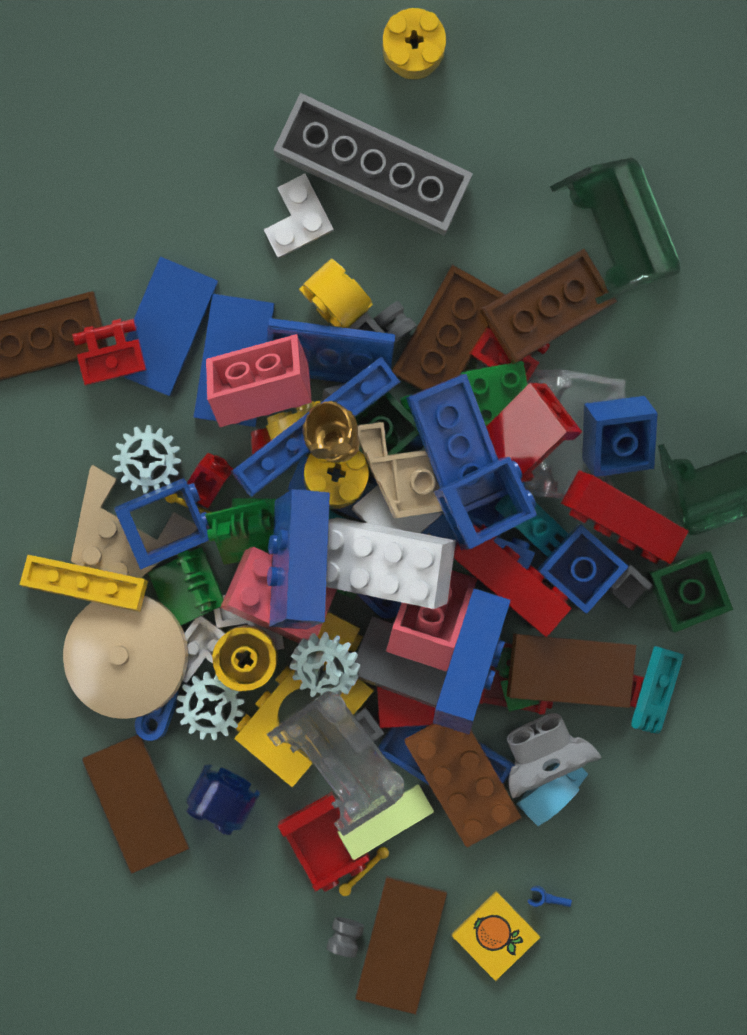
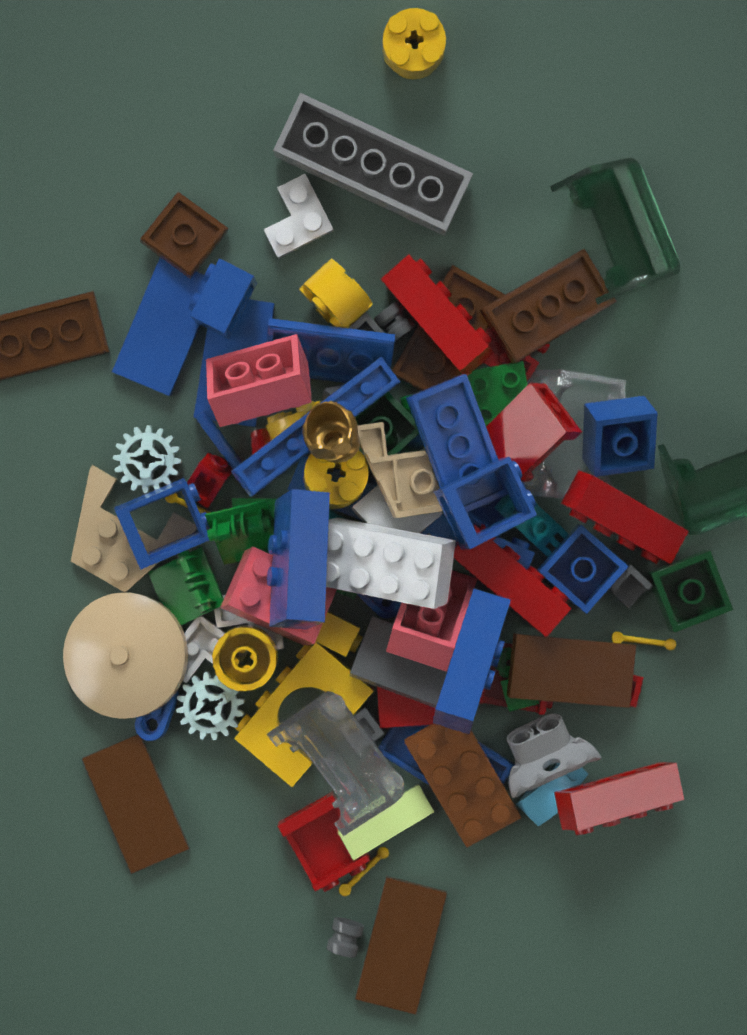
(83, 583): yellow plate -> none
(111, 361): red plate -> none
(184, 235): none -> reddish brown tile
(218, 439): none -> blue bar
(221, 799): clear blue brick -> none
(222, 298): none -> blue brick
(309, 664): light aqua gear -> none
(437, 315): none -> red brick
(495, 935): yellow tile -> none
(548, 898): blue hand -> none
(617, 637): none -> yellow hinge
(619, 796): none -> brick
(657, 690): teal hinge -> none

